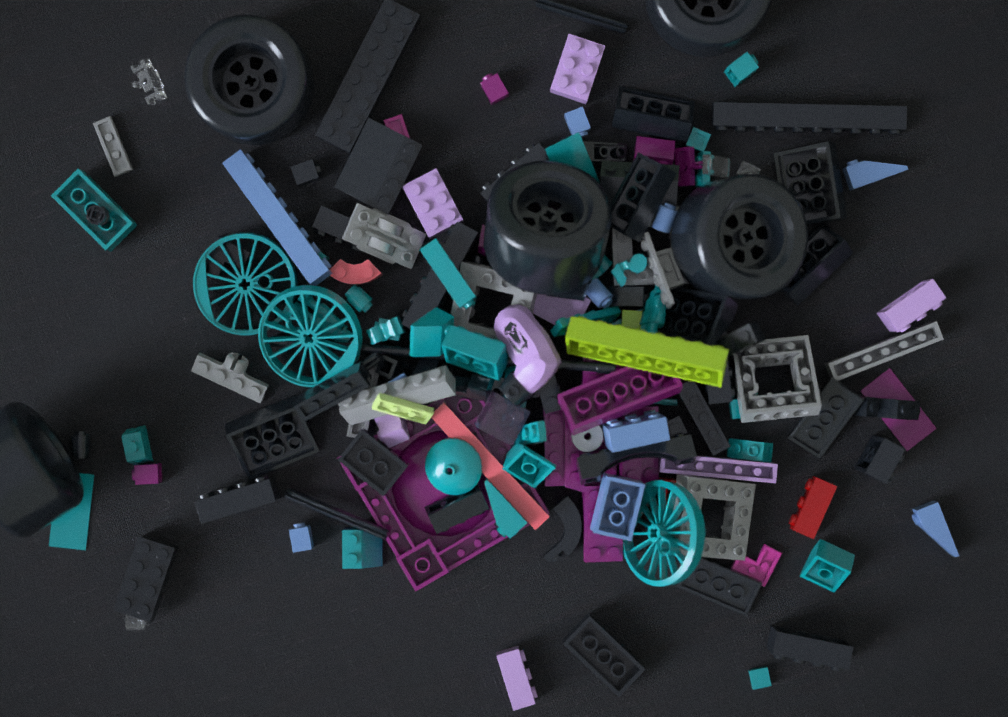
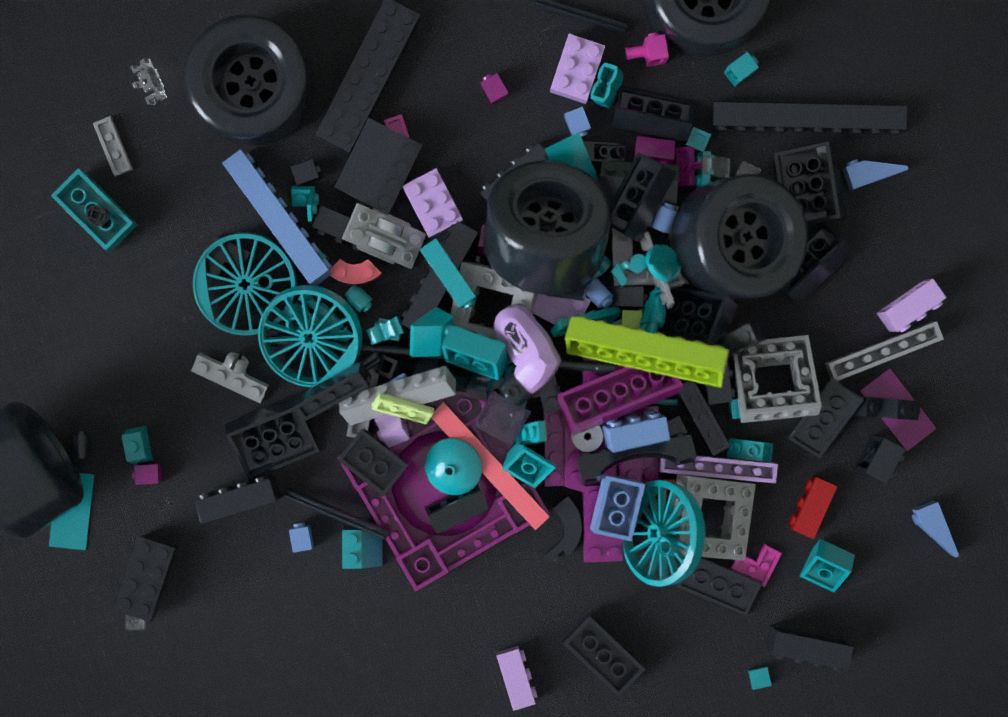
(305, 197): none -> teal bracket
(506, 516): teal slope -> none
(608, 82): none -> teal brick
(652, 49): none -> dark pink brick
(663, 263): none -> teal tile

